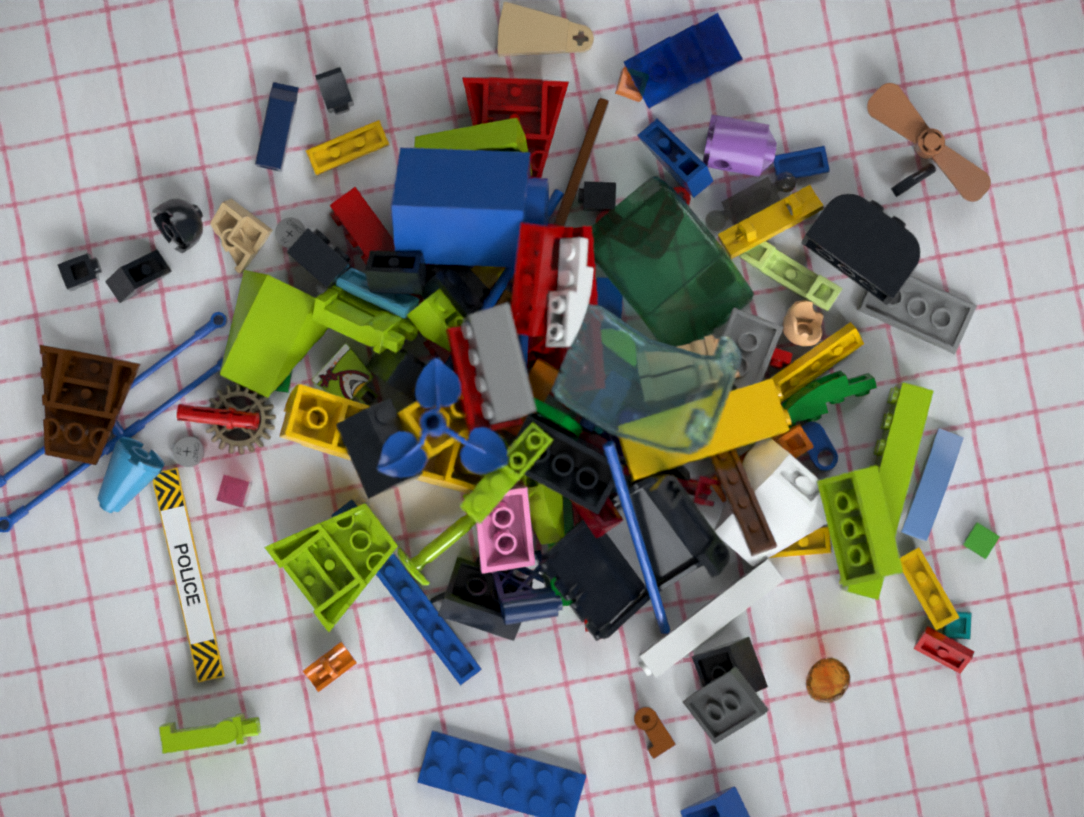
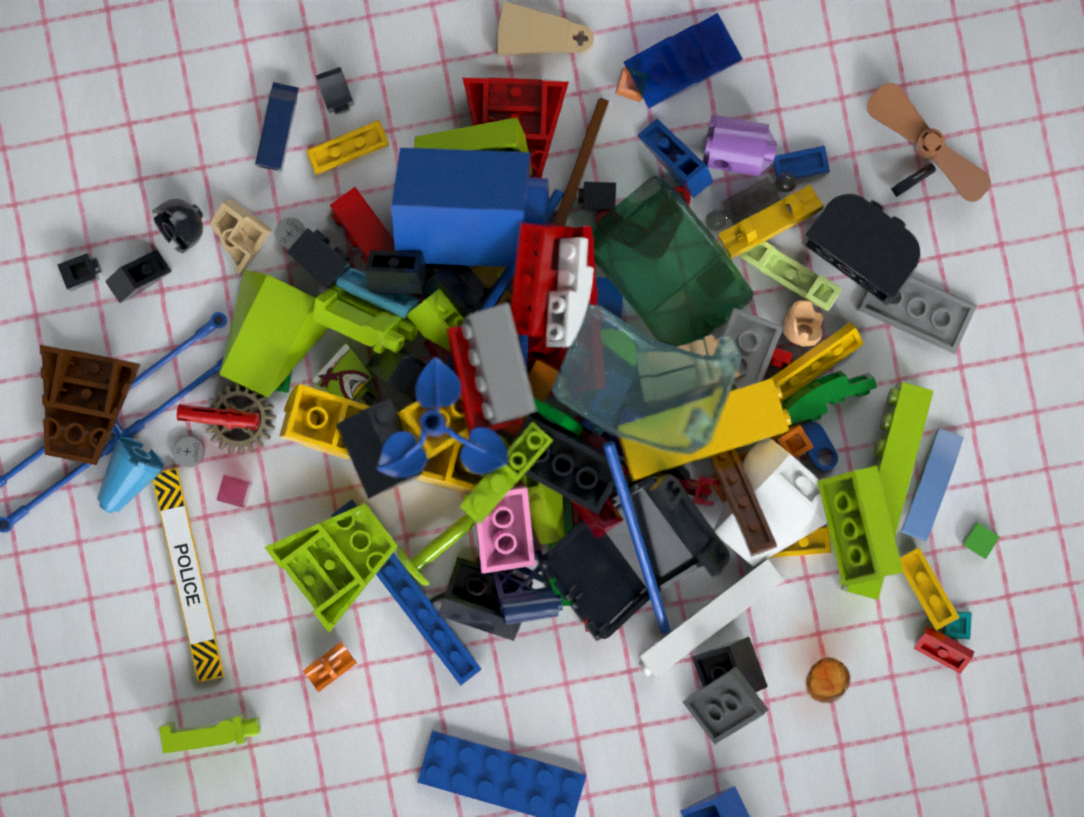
(648, 721): dark orange leg -> none

